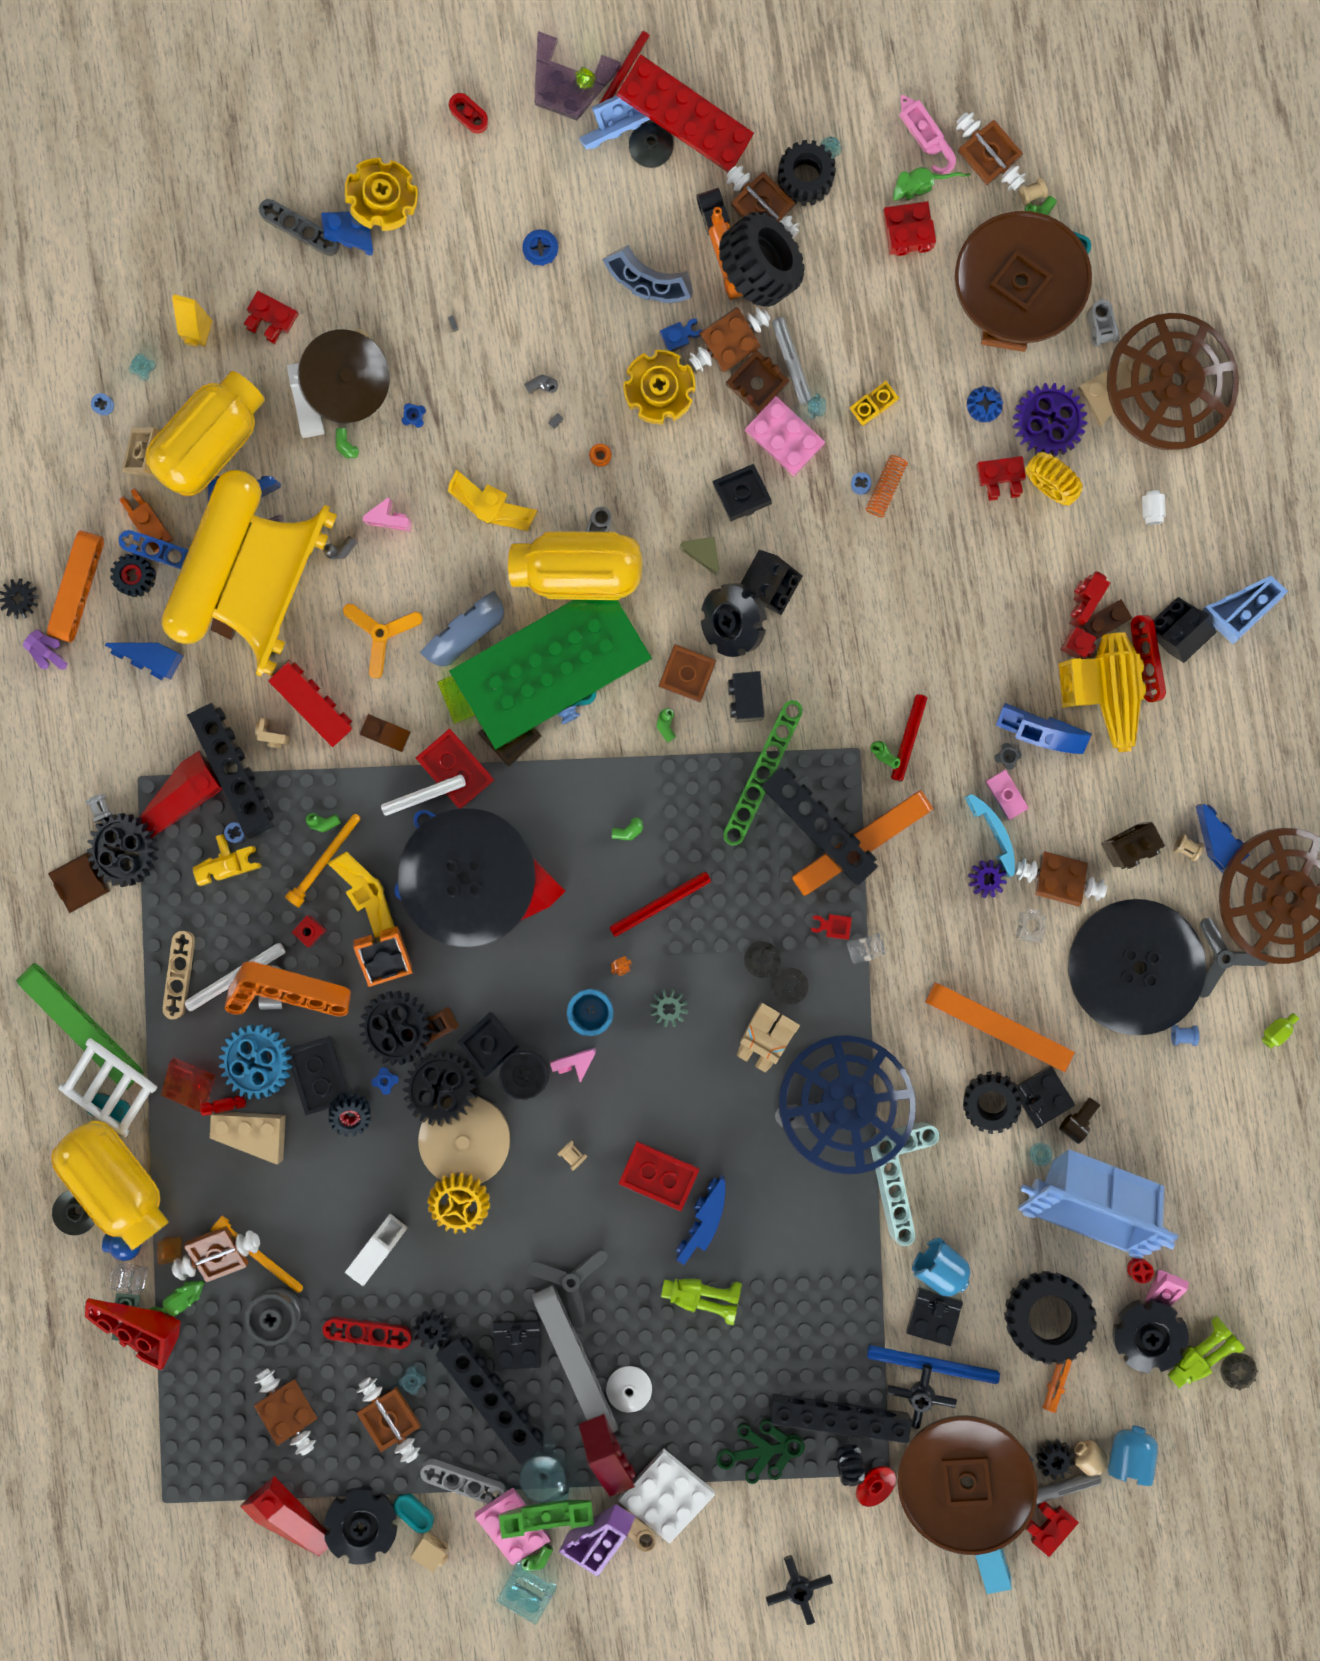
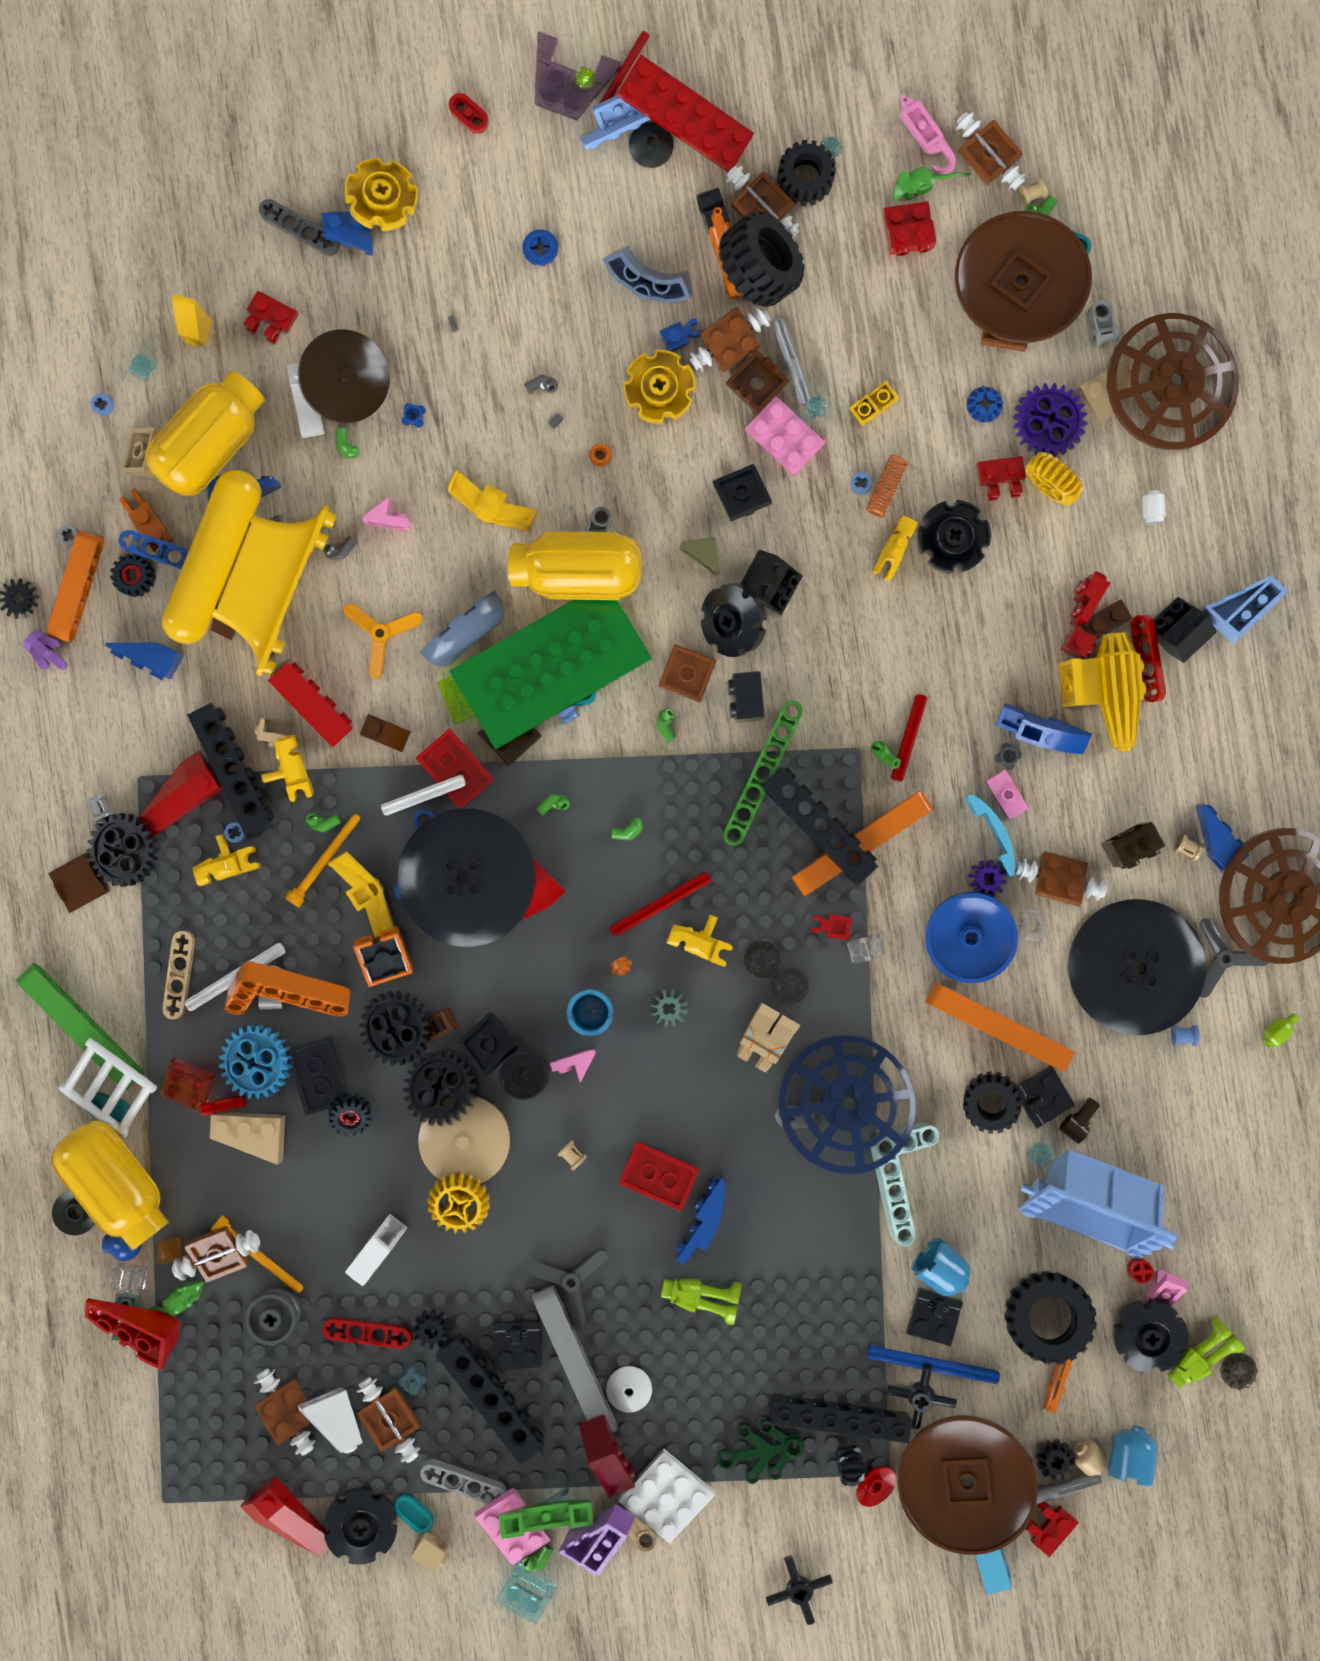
(61, 534): none -> light grey bush
(291, 768): none -> yellow piece
(317, 931): red plate -> none
(334, 1419): none -> white slope
(378, 1082): blue plate -> none
(539, 1489): clear light blue dish -> none
(553, 801): none -> bright green arm
(700, 942): none -> yellow piece
(895, 546): none -> yellow piece
(961, 552): none -> black piece
(971, 937): none -> blue dish

